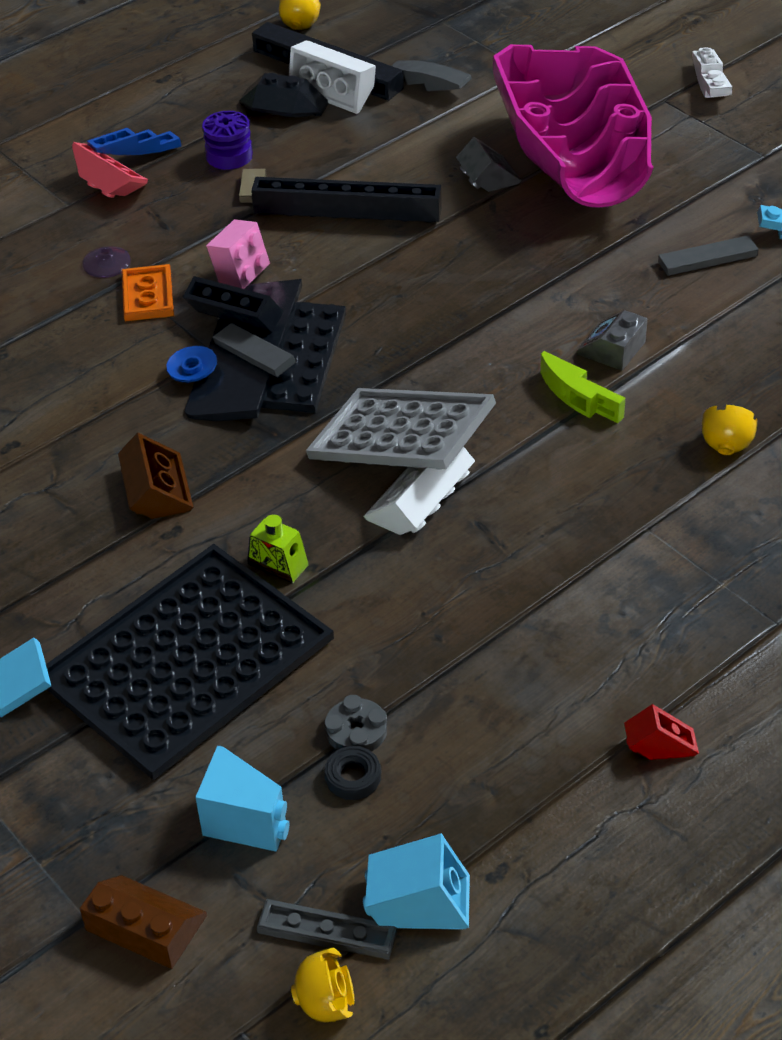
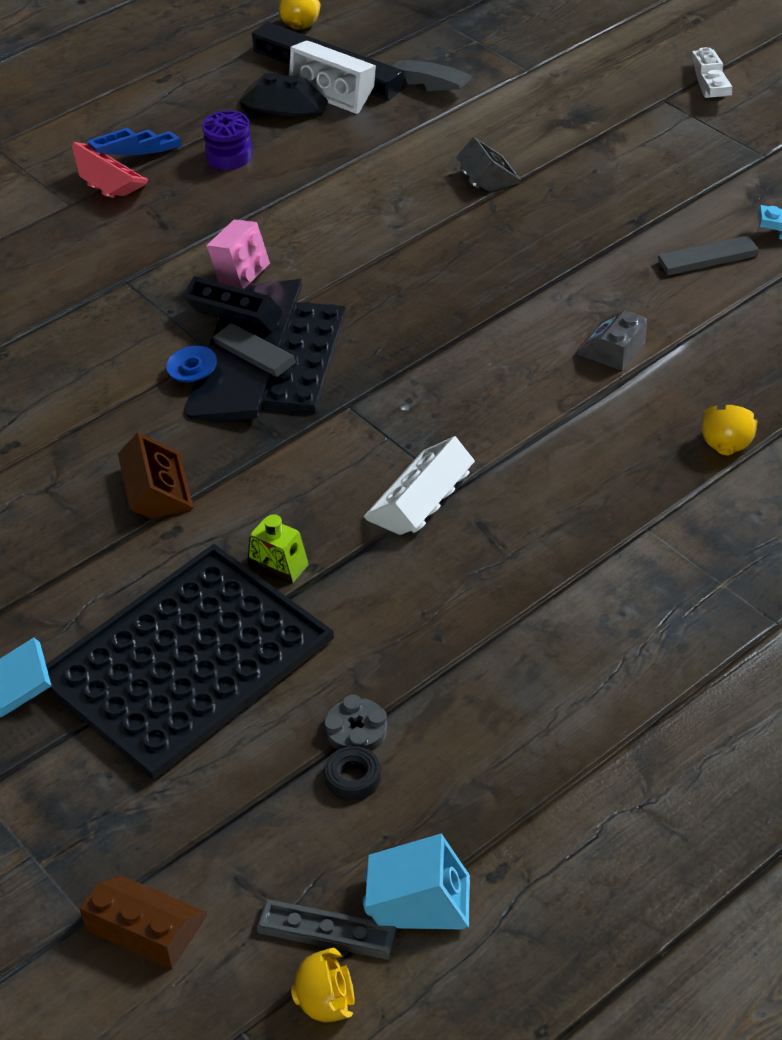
(106, 261): clear purple dish -> none
(147, 292): orange tile -> none
(241, 804): medium azure slope -> none
(247, 181): dark tan tile -> none
(347, 199): black brick -> none
(401, 428): light grey plate -> none
(576, 391): lime slope -> none
(578, 119): dark pink cylinder -> none
(660, 735): red slope -> none

